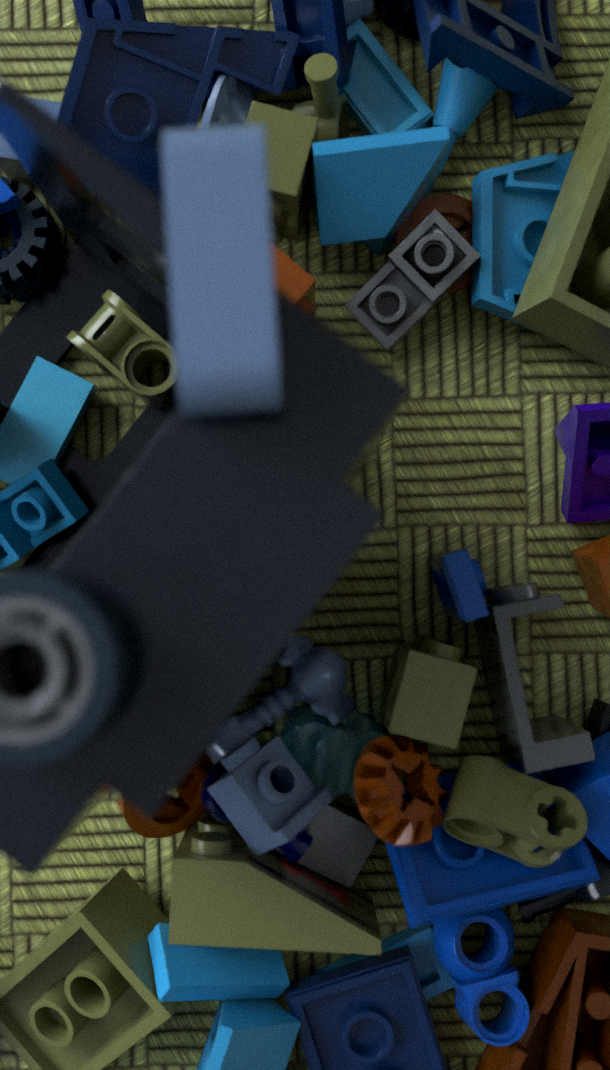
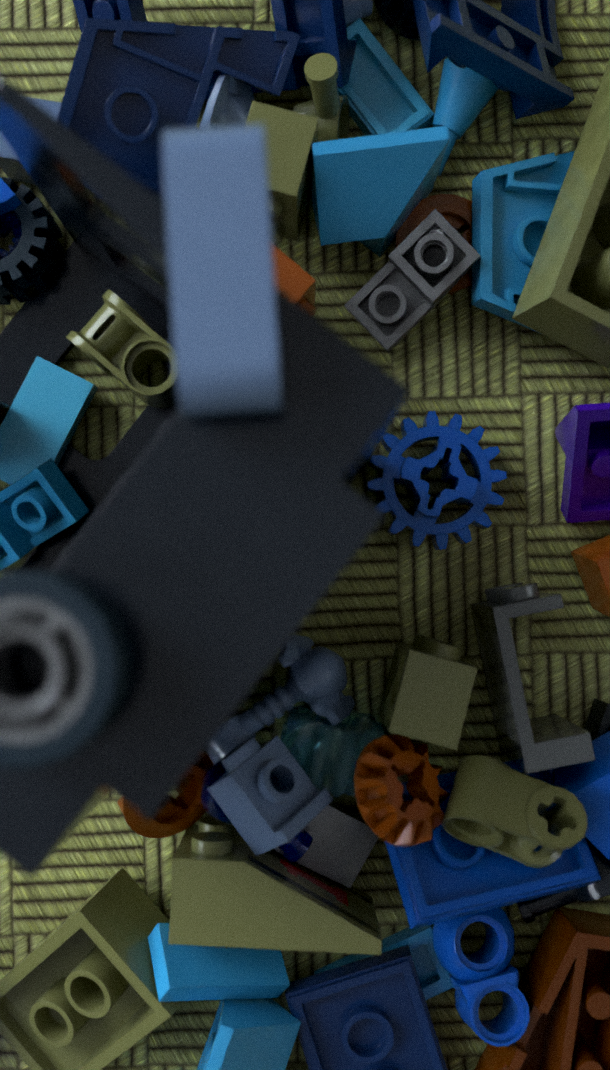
(459, 585): blue plate -> none
(462, 488): none -> blue gear

